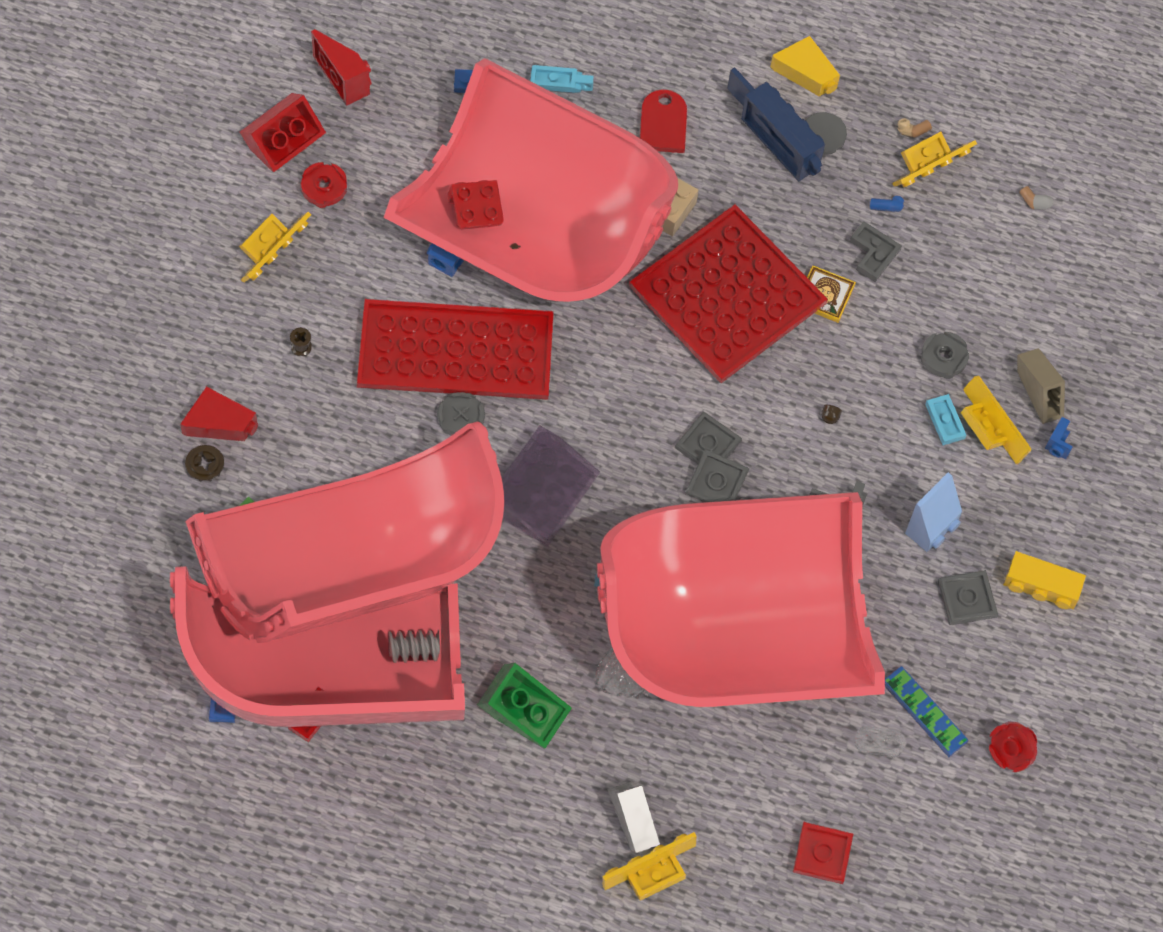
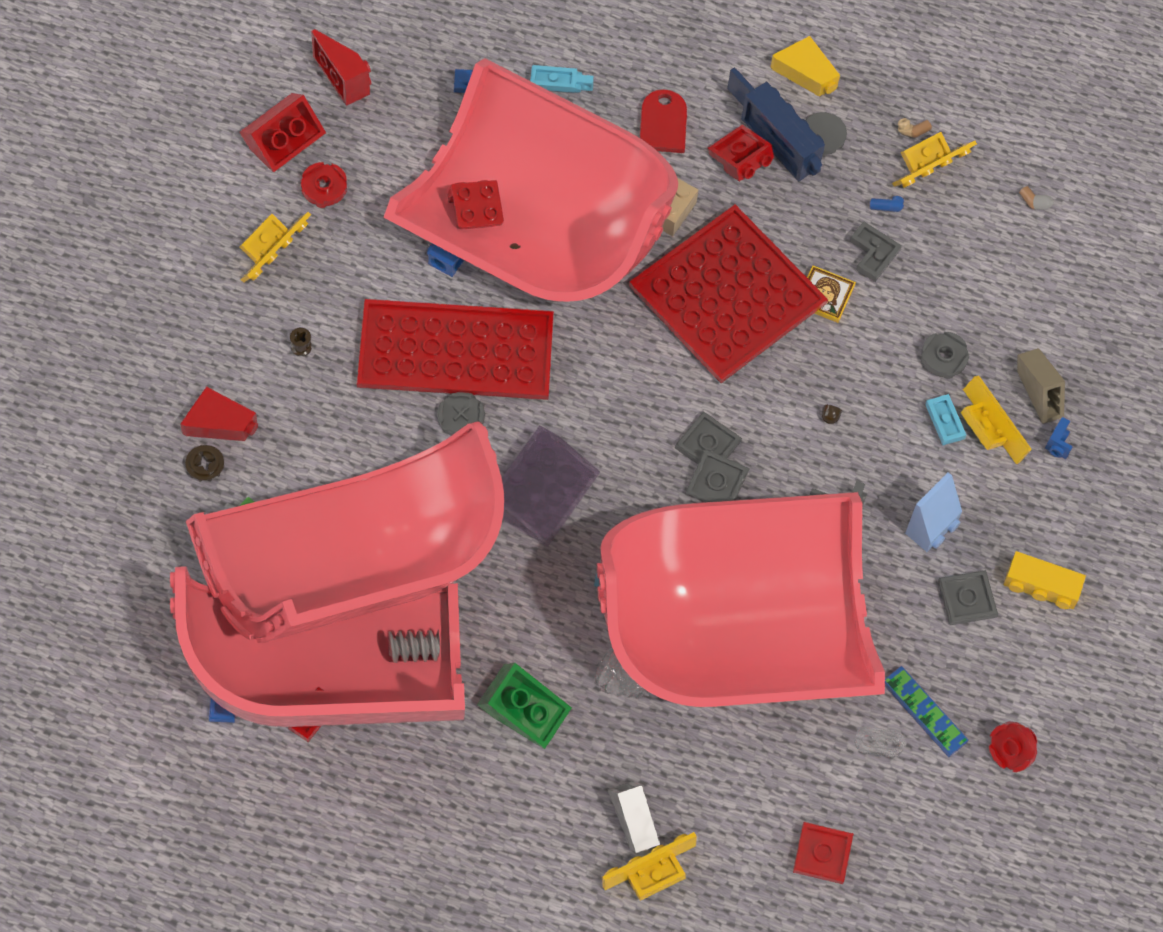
(742, 153): none -> red plate

